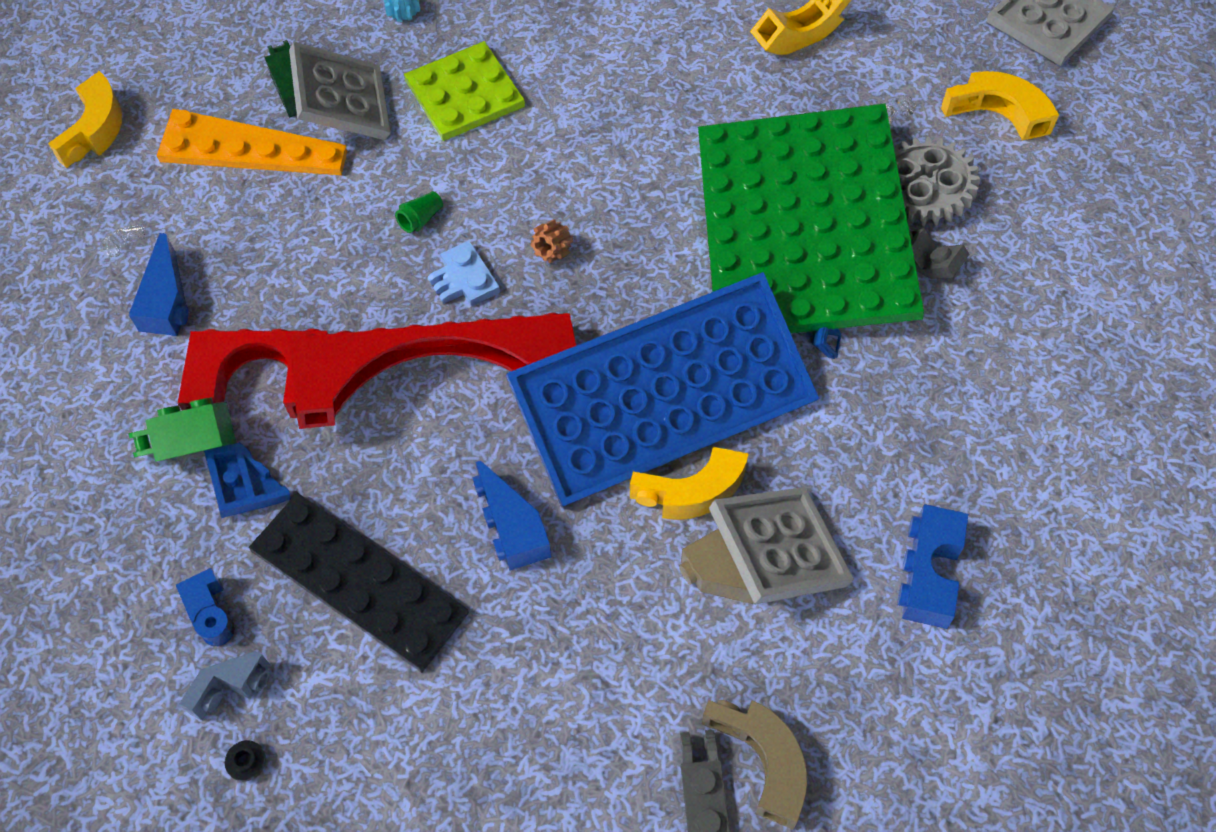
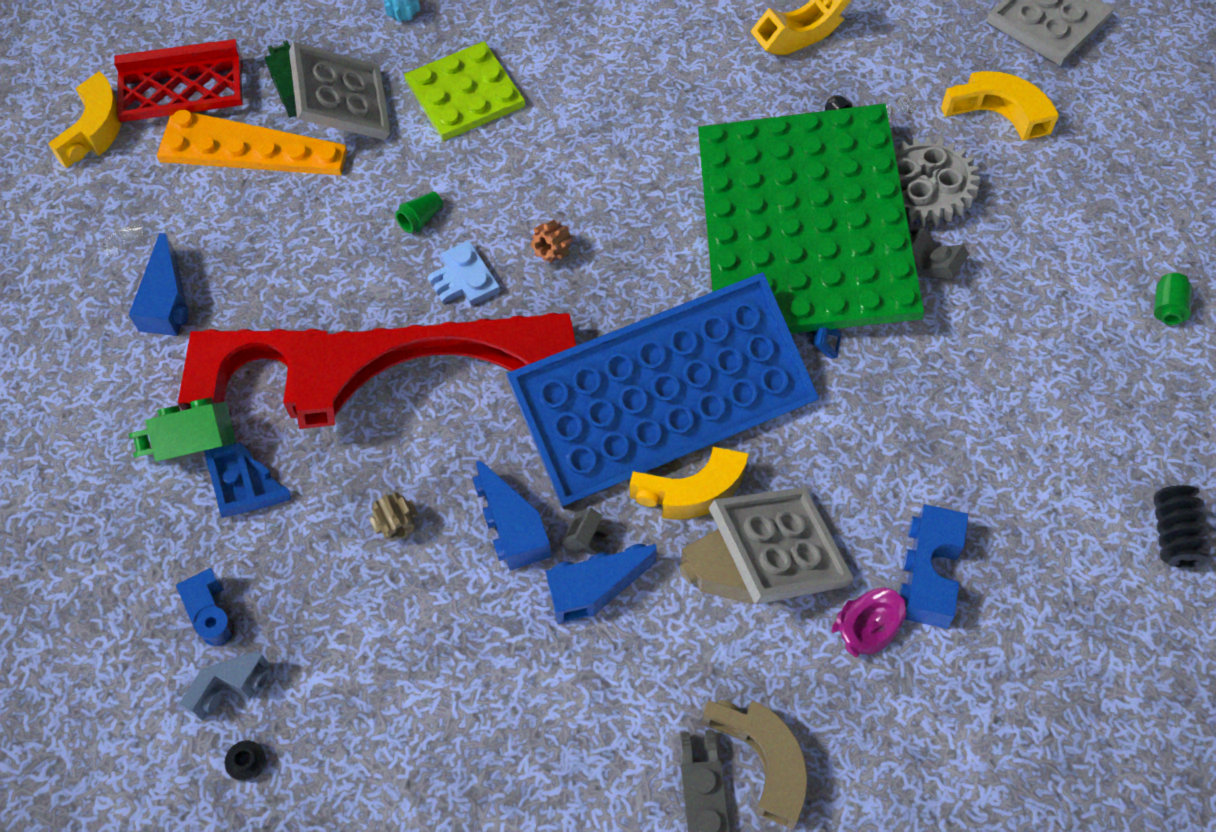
(178, 64): none -> red fence
(359, 581): black plate -> none
(393, 516): none -> dark tan gear
(581, 532): none -> dark grey tile
(590, 585): none -> blue slope
(837, 102): none -> black hinge
(870, 621): none -> magenta hat
(1173, 299): none -> green brick
(1180, 527): none -> black piece

